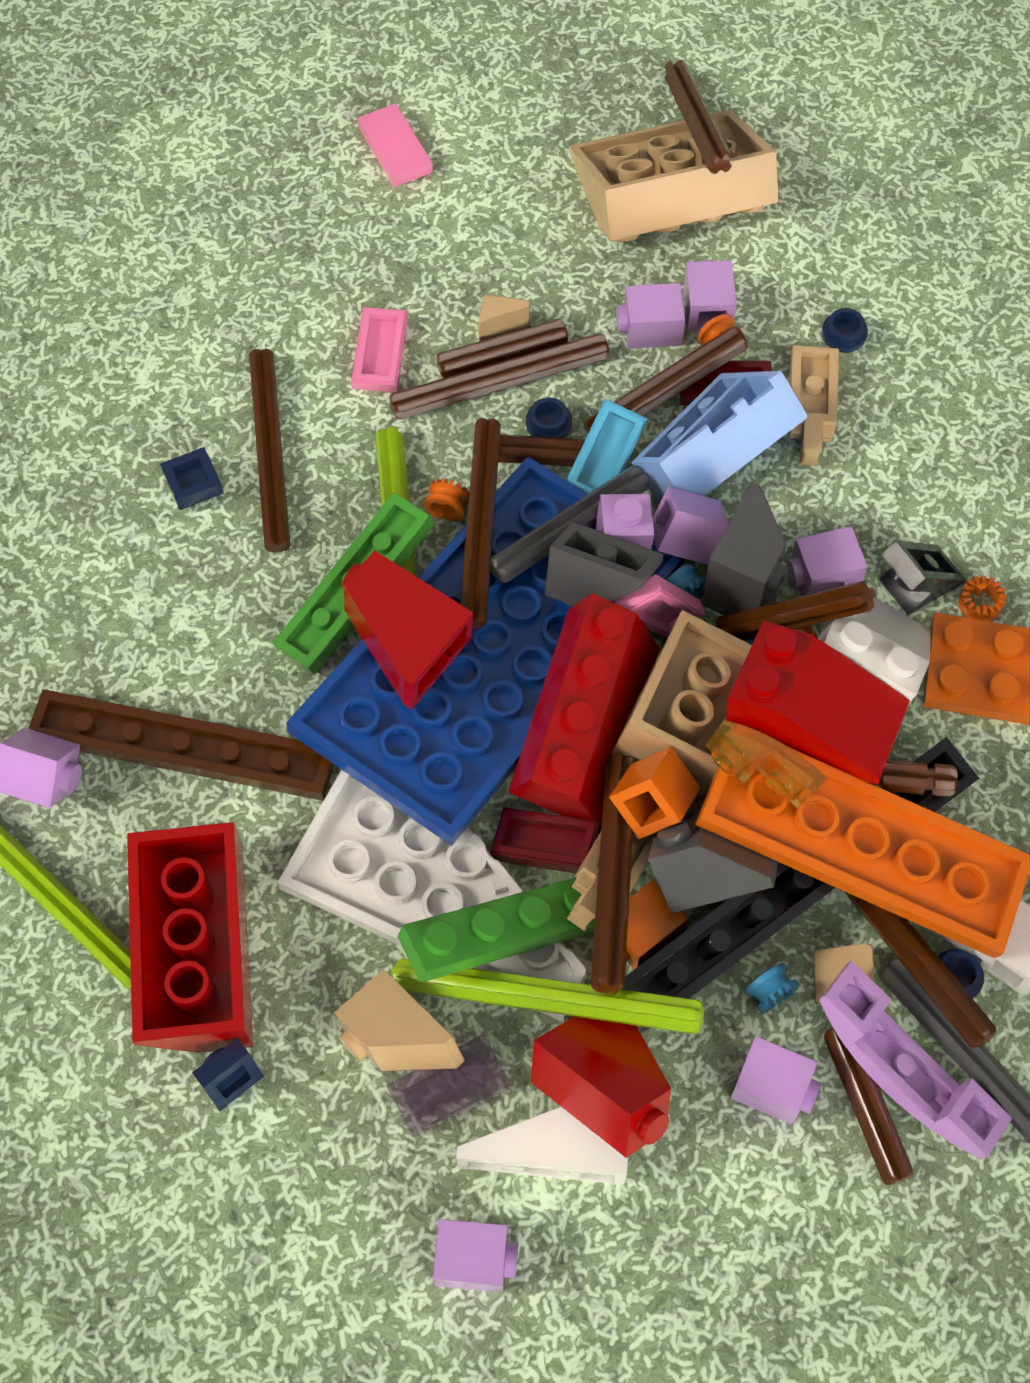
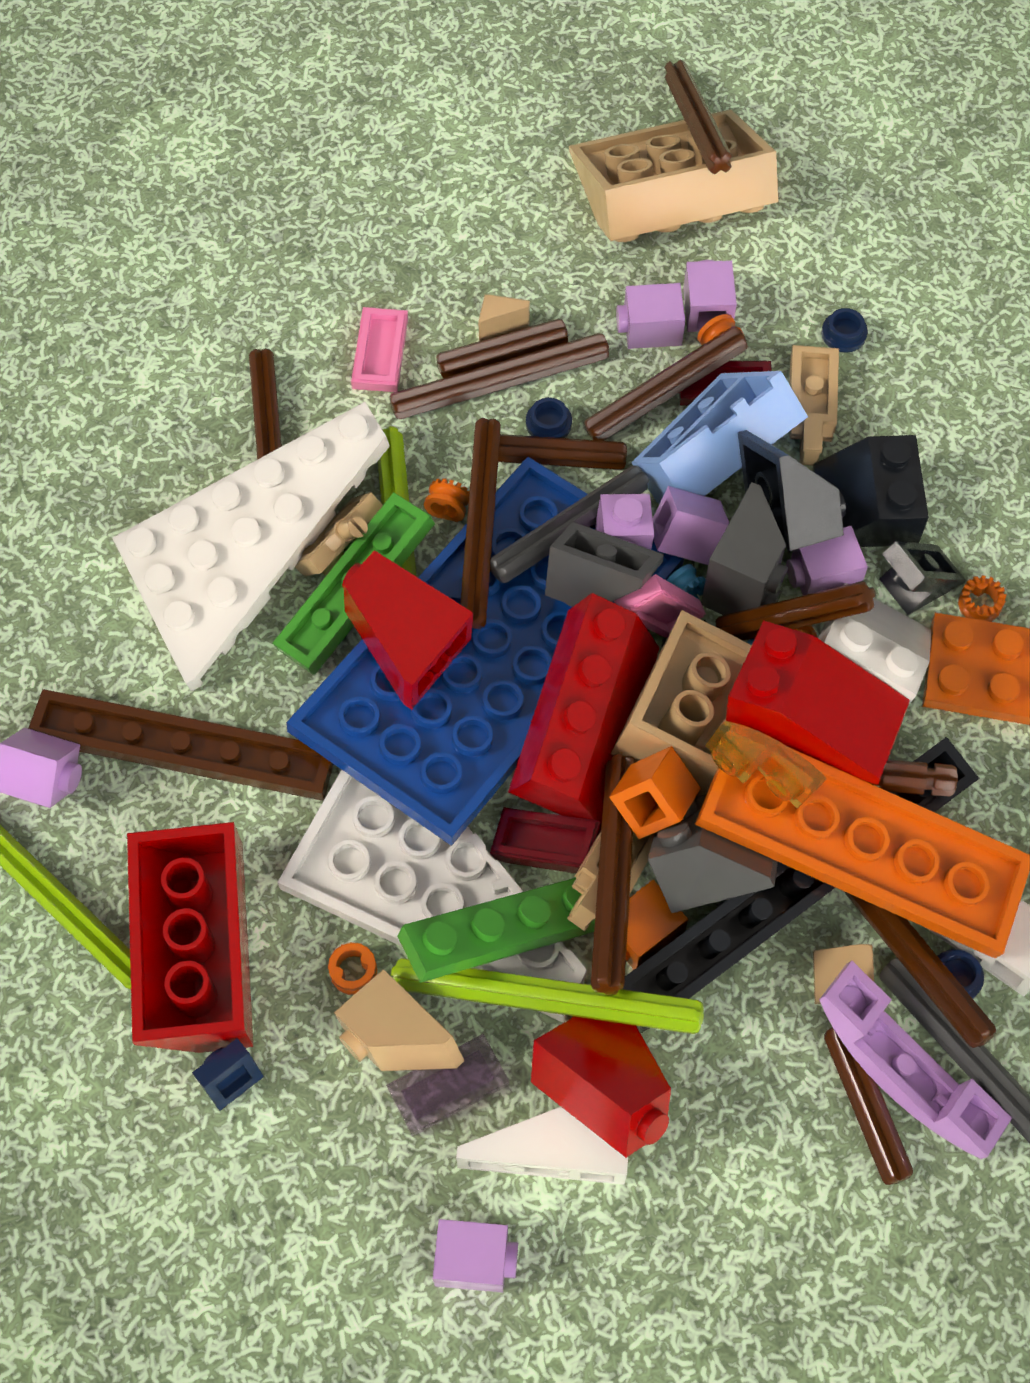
(191, 478): dark blue plate -> none
(223, 549): none -> white wing
(337, 974): none -> orange bush
(342, 529): none -> tan plate
(395, 145): bright pink tile -> none
(606, 446): medium azure tile -> none
(771, 987): dark azure bush -> none
(776, 1081): lavender brick -> none
(800, 500): none -> slope
(880, 489): none -> black slope

